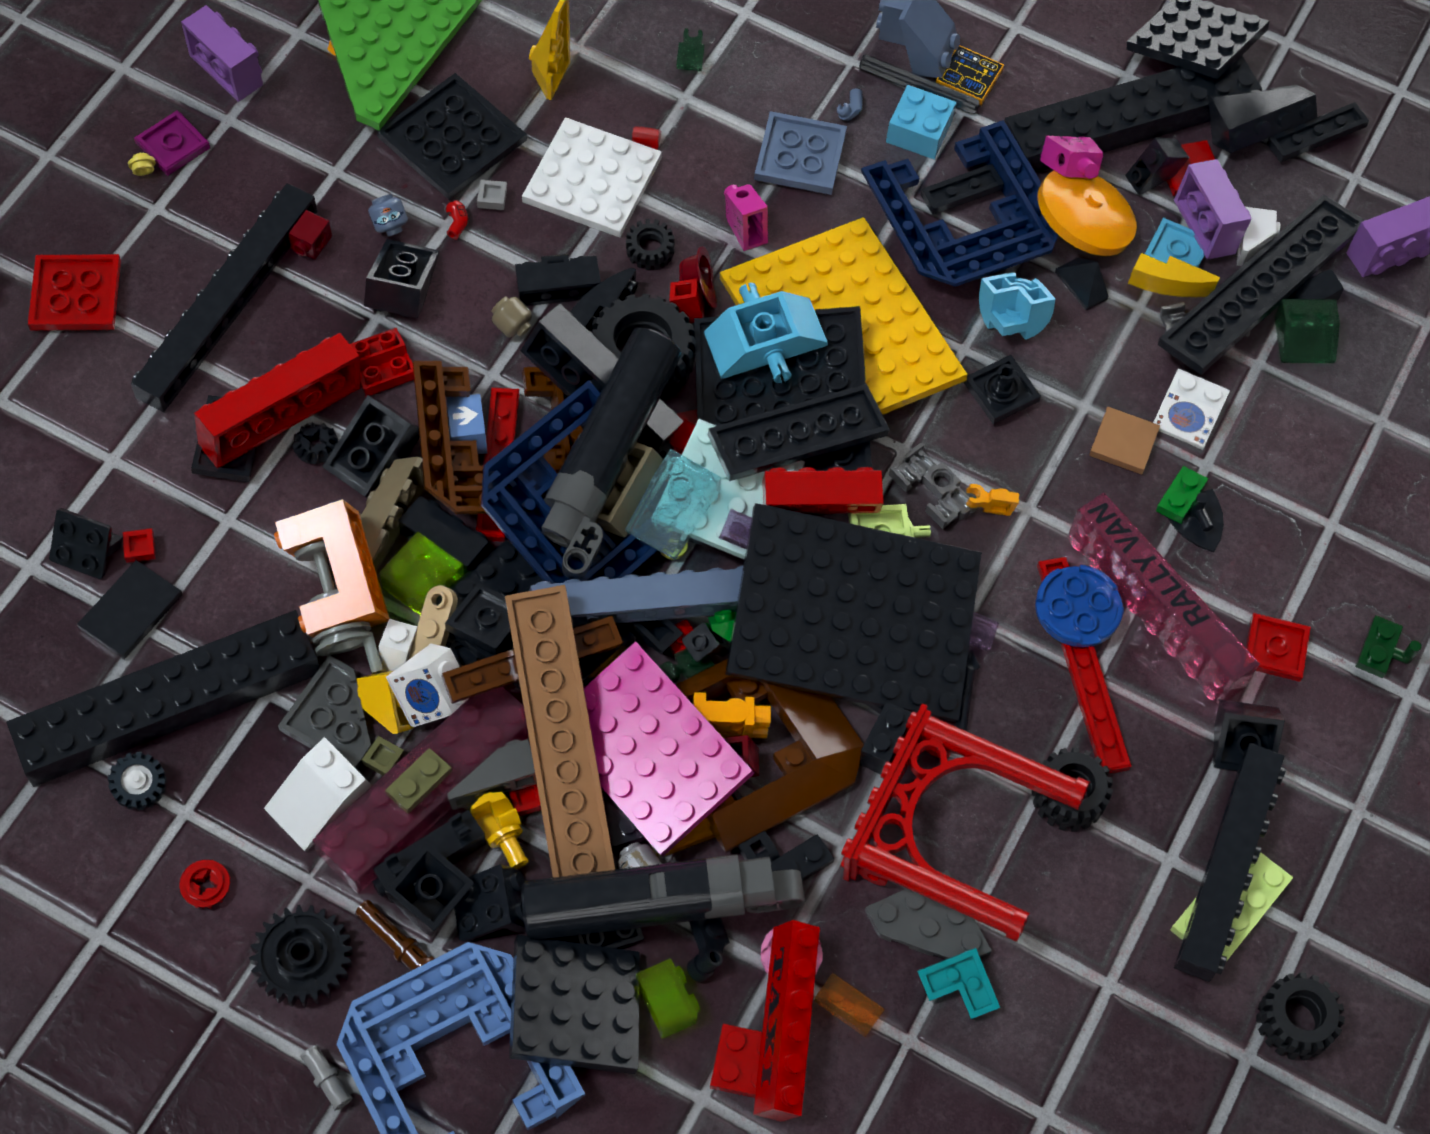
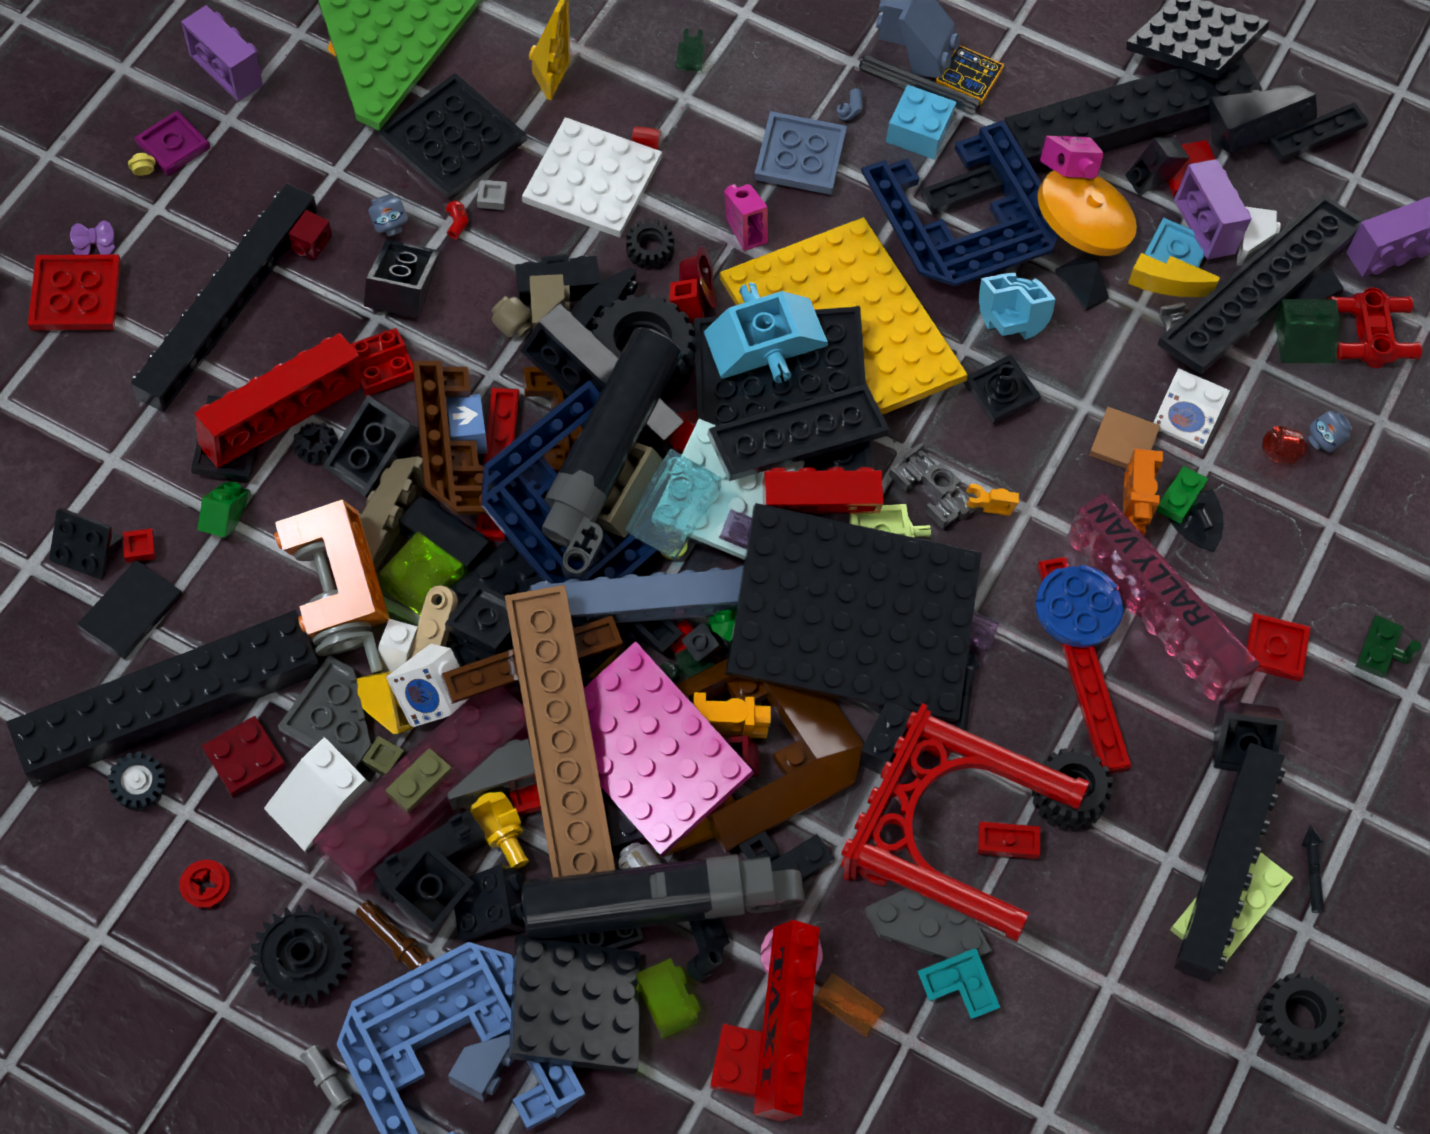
(102, 235): none -> medium lavender piece
(222, 509): none -> green slope
(243, 756): none -> dark red plate
(480, 1066): none -> sand blue slope
(546, 294): none -> dark tan slope
(1008, 840): none -> red plate
(1141, 487): none -> orange hips
(1284, 445): none -> clear red head
(1311, 842): none -> black piece
(1329, 431): none -> sand blue head
(1375, 328): none -> red piece

